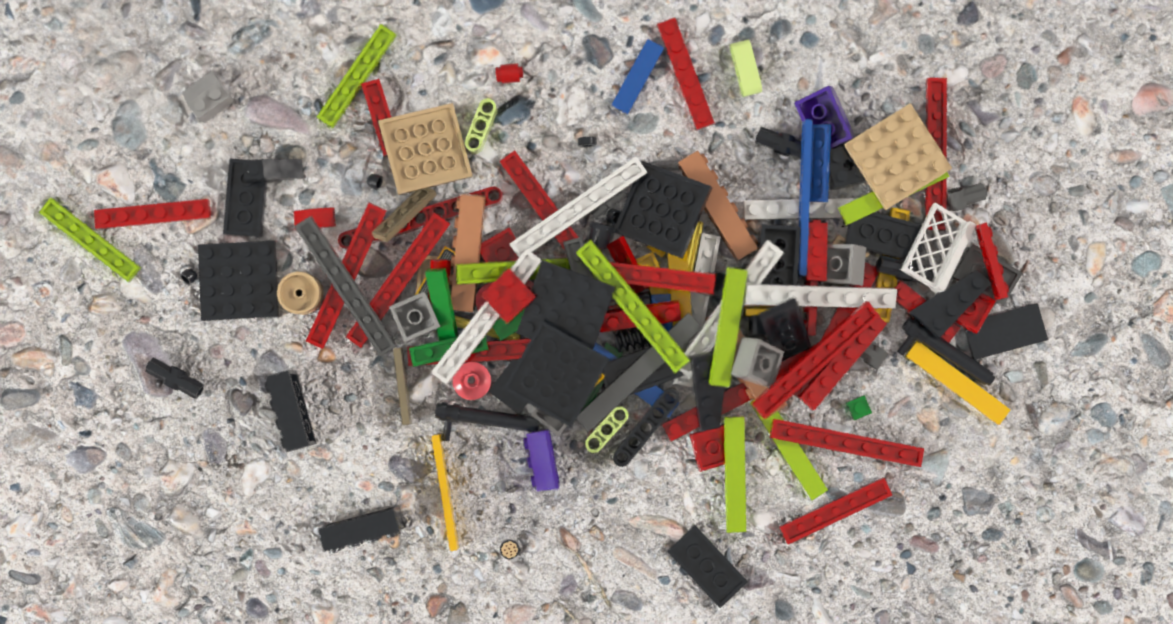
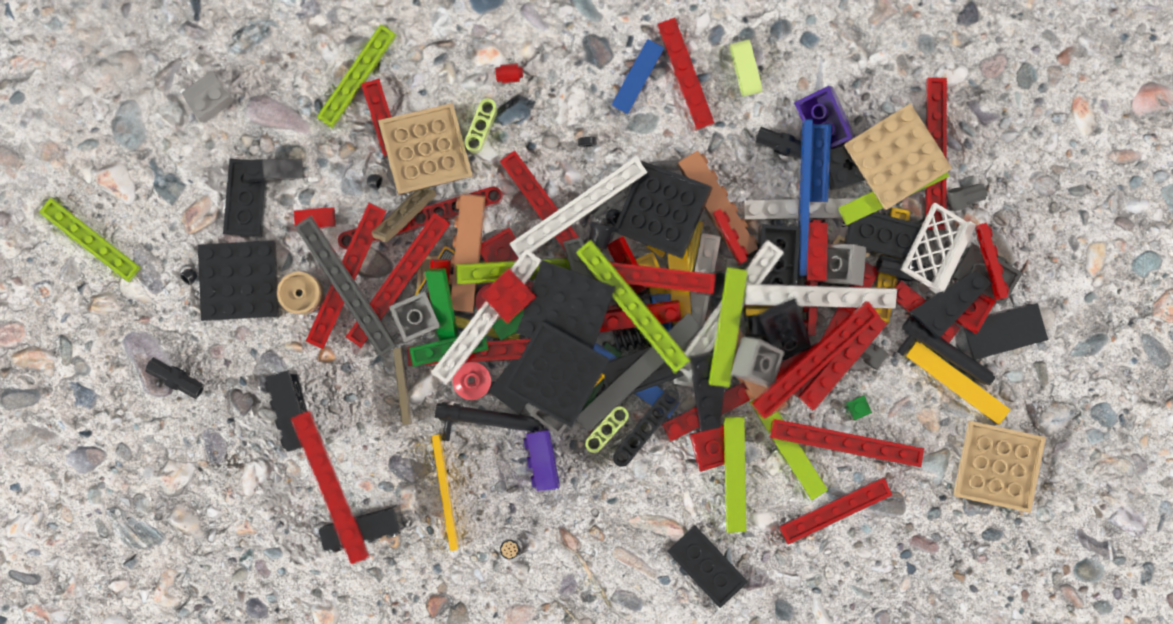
(152, 214): red plate -> none
(330, 487): none -> red plate
(730, 235): none -> red plate
(999, 466): none -> tan plate

